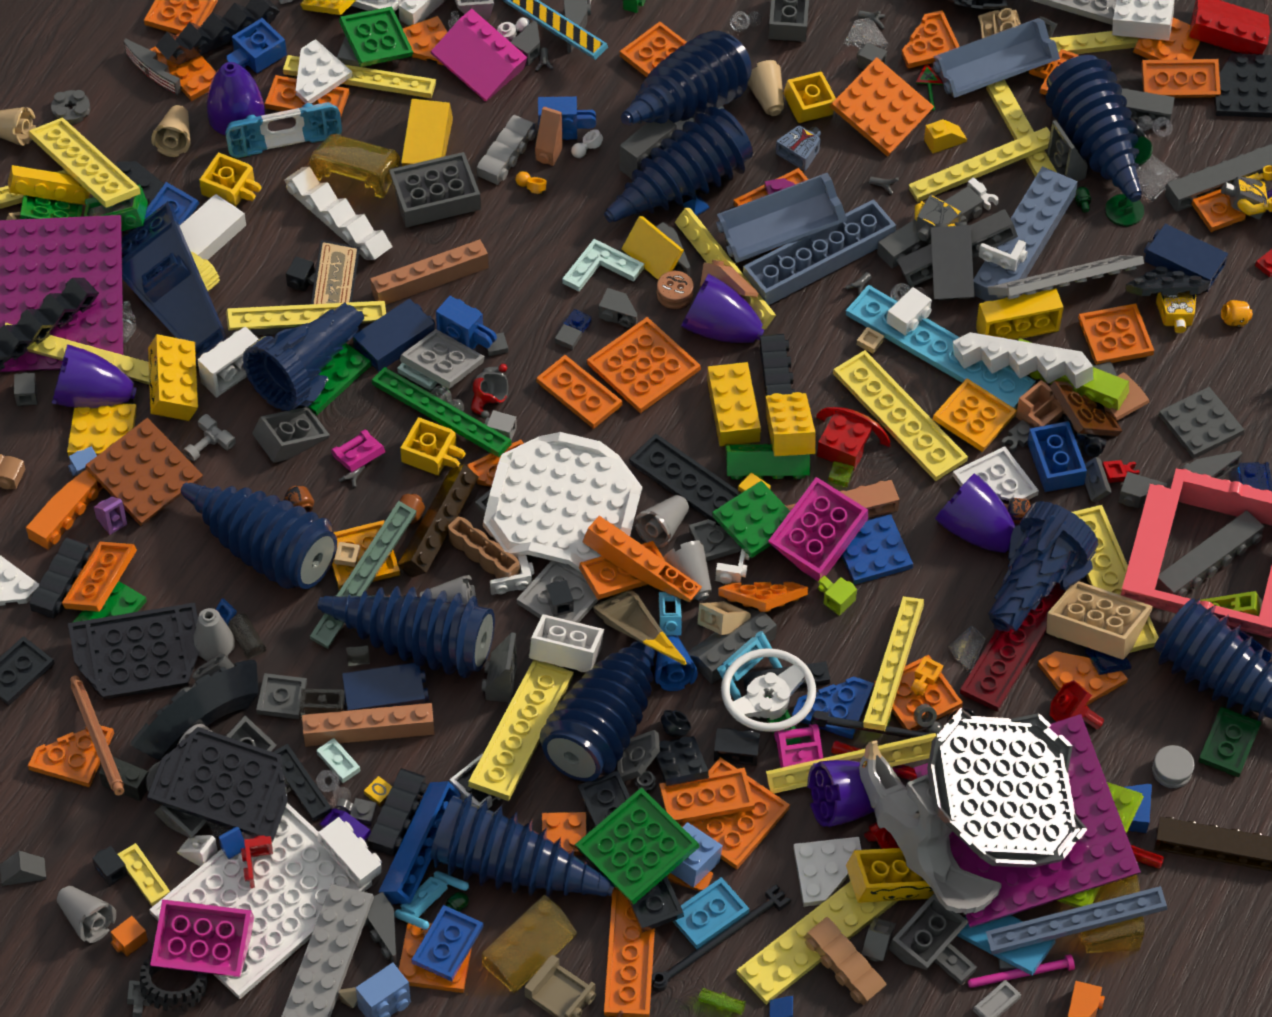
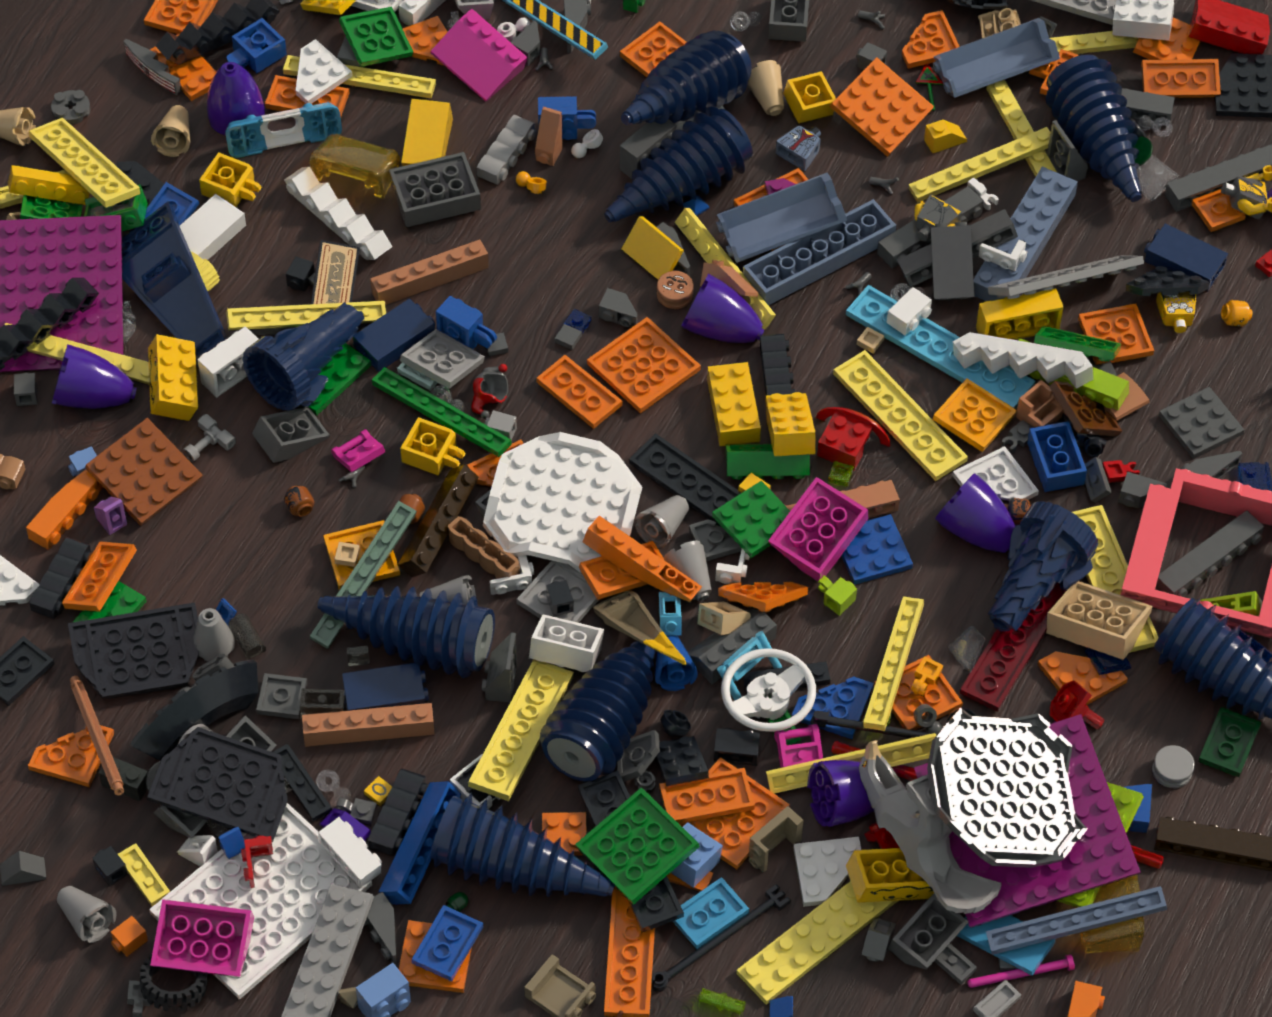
(100, 426): yellow plate -> none
(267, 533): dark blue cone -> none
(338, 760): light aqua plate -> none
(425, 896): medium azure plate -> none
(528, 944): clear yellow slope -> none
(606, 256): light aqua plate -> none
(784, 825): none -> dark tan panel
(845, 961): medium nougat brick -> none
(865, 31): clear slope -> none
(1083, 198): dark green cylinder -> none
(1097, 347): none -> green plate
(1123, 211): dark green piece -> none

